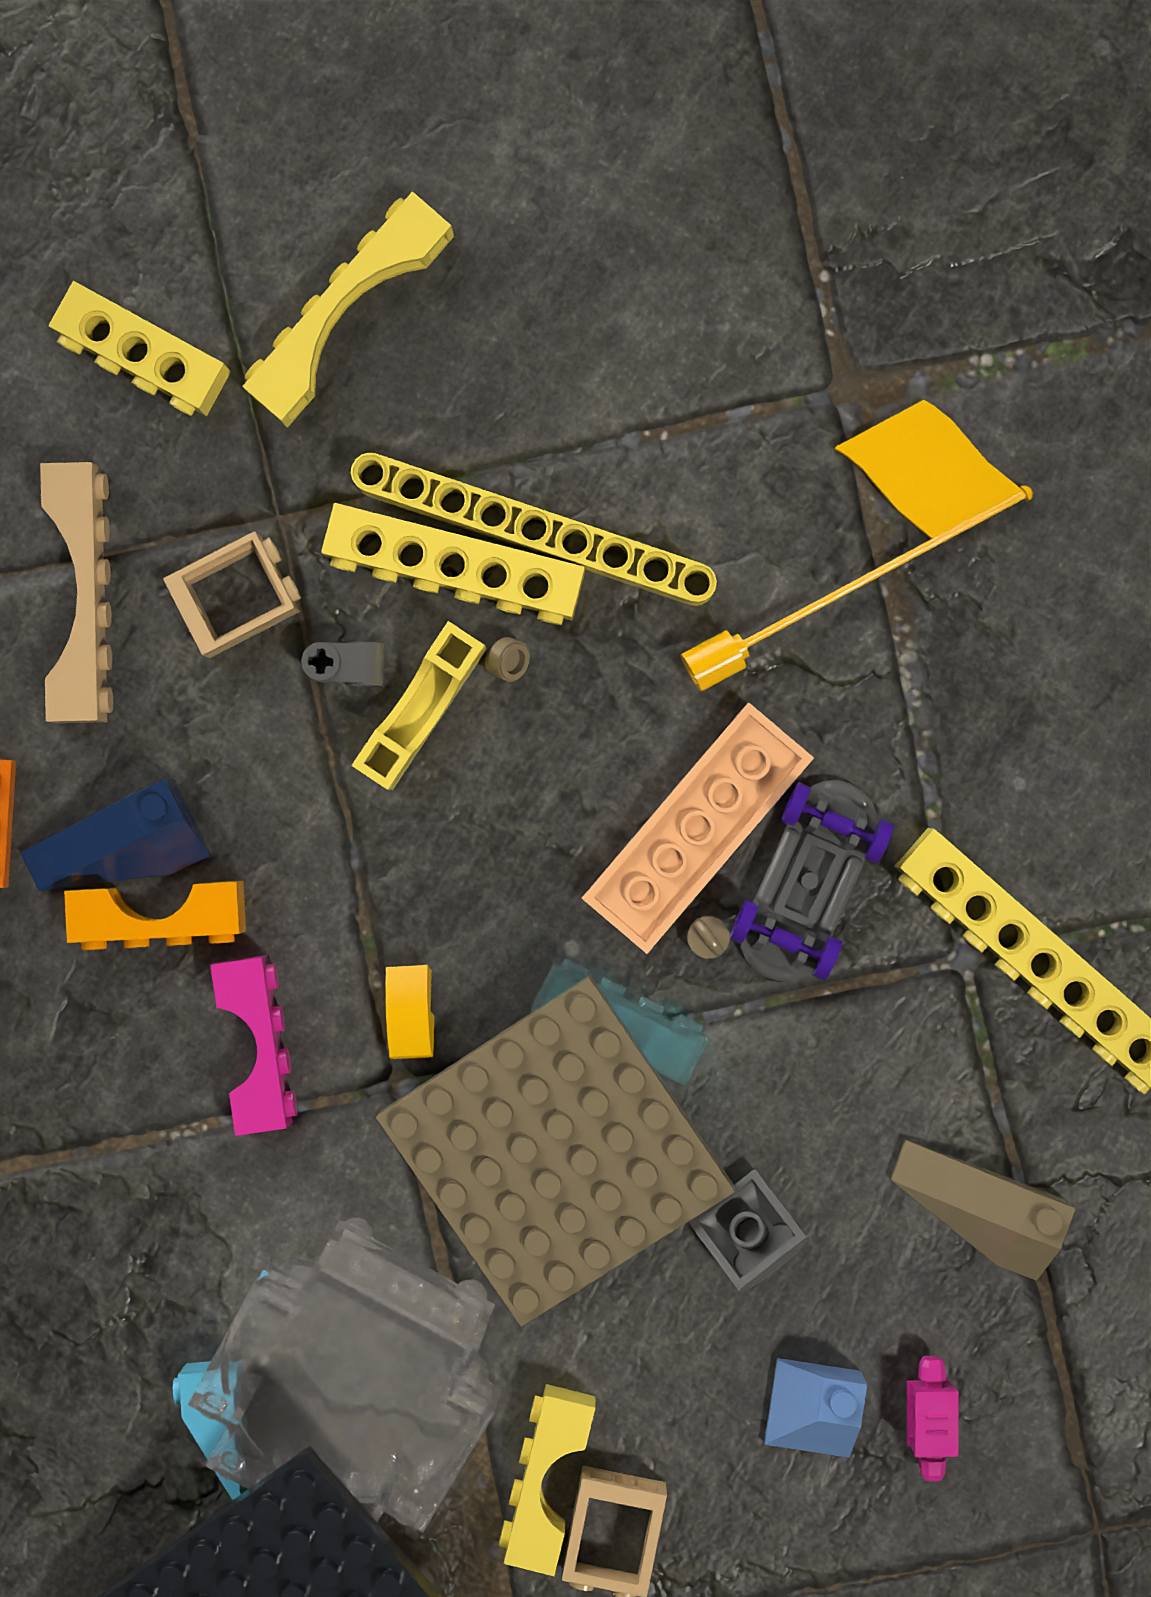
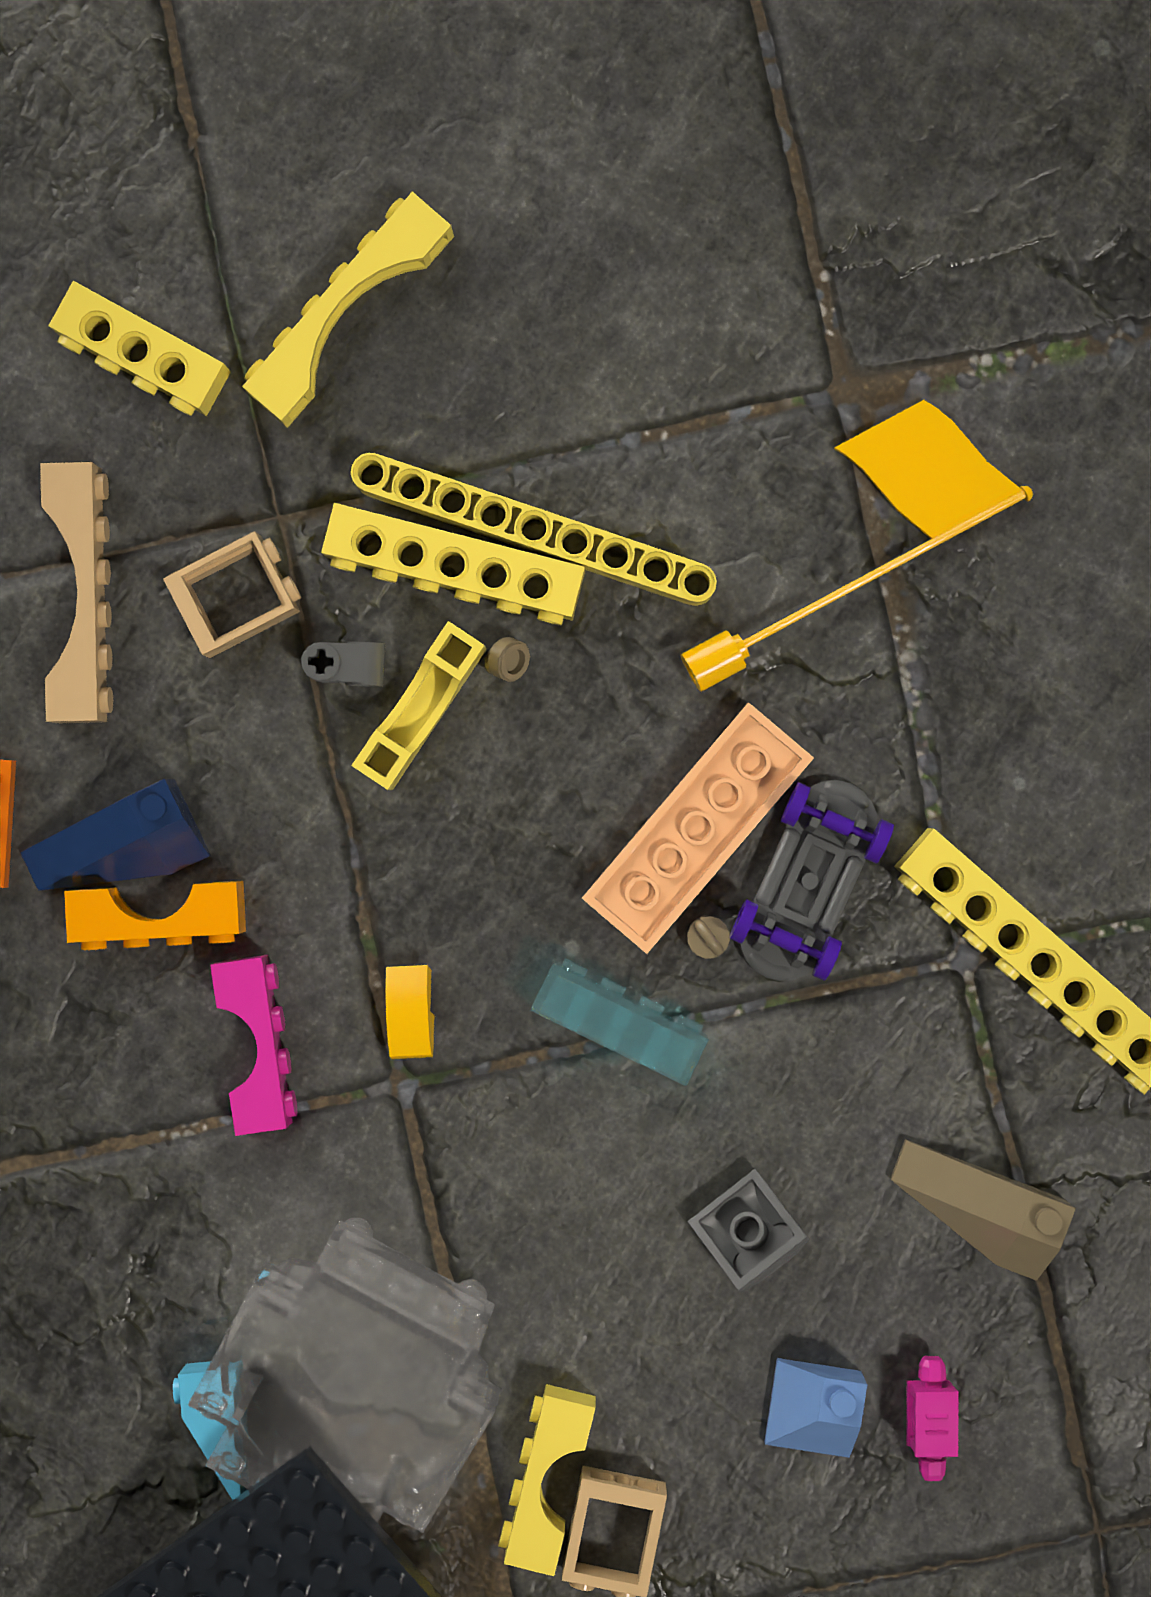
(556, 1151): dark tan plate -> none

